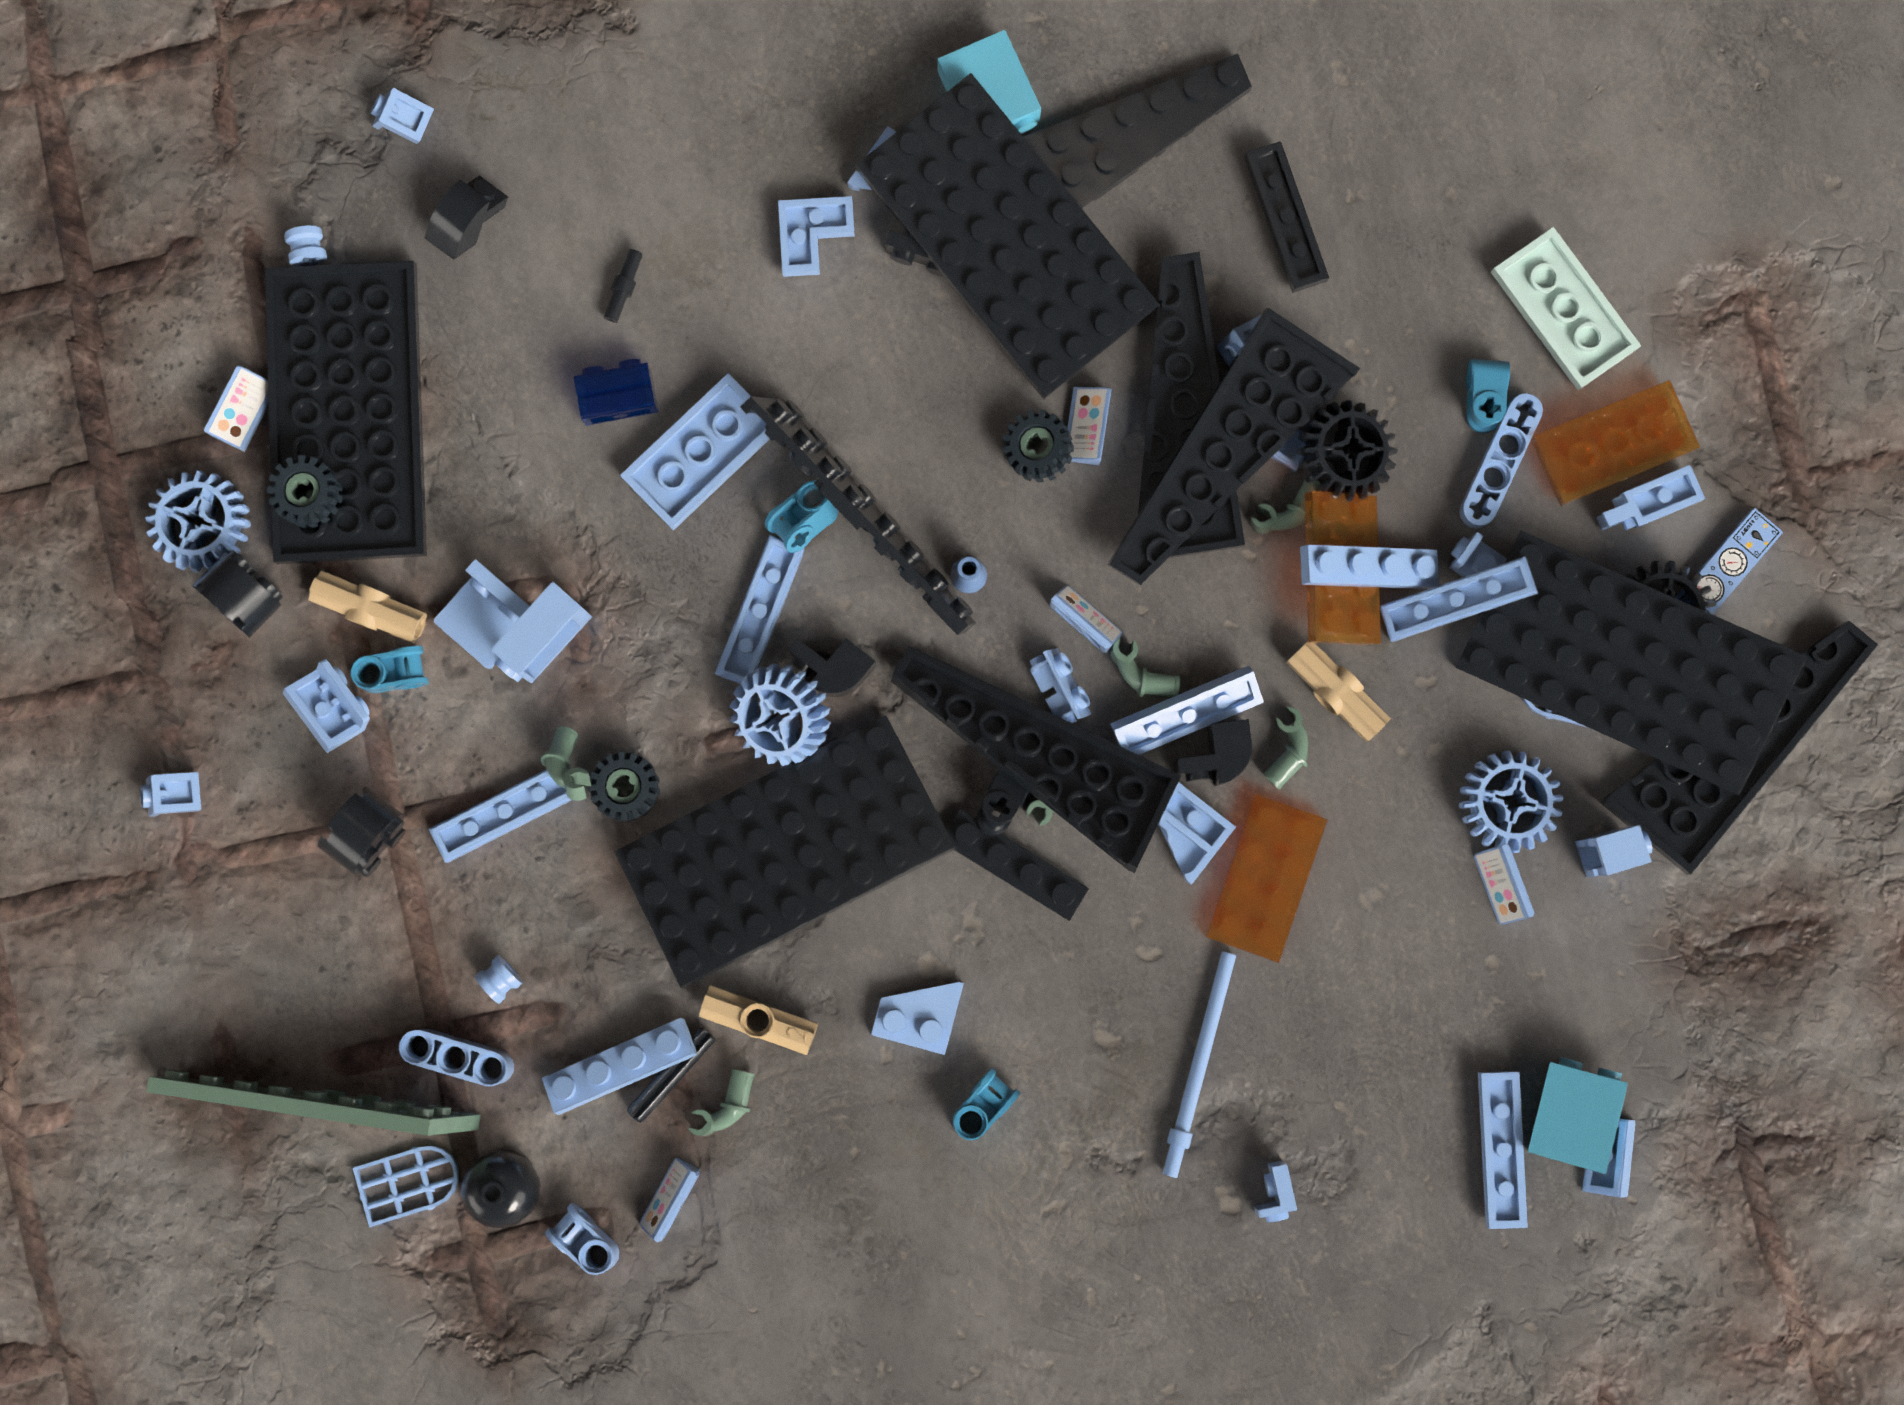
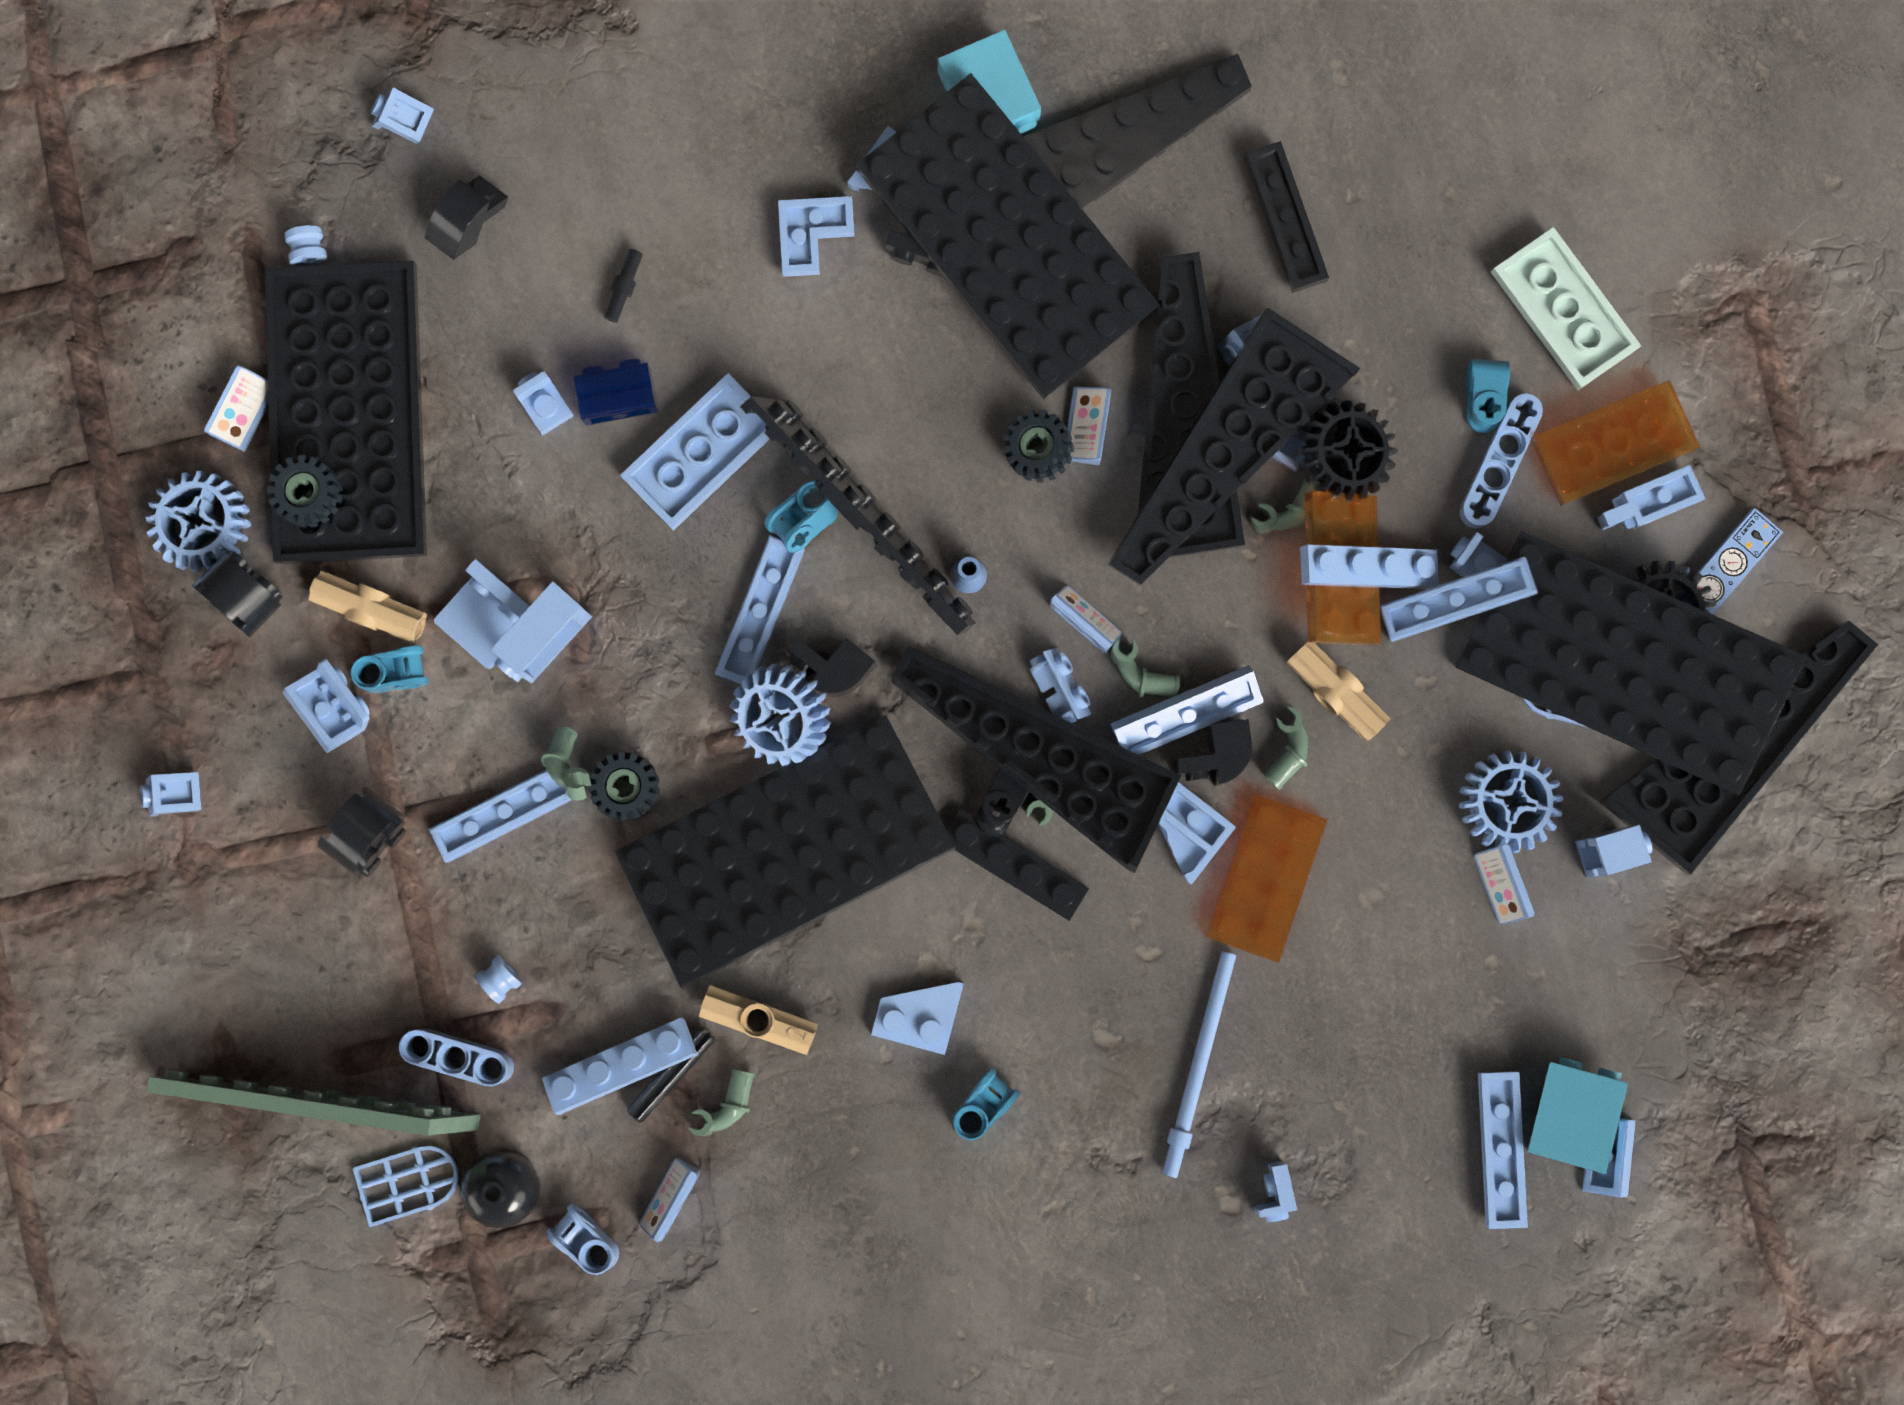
(542, 401): none -> light blue bracket

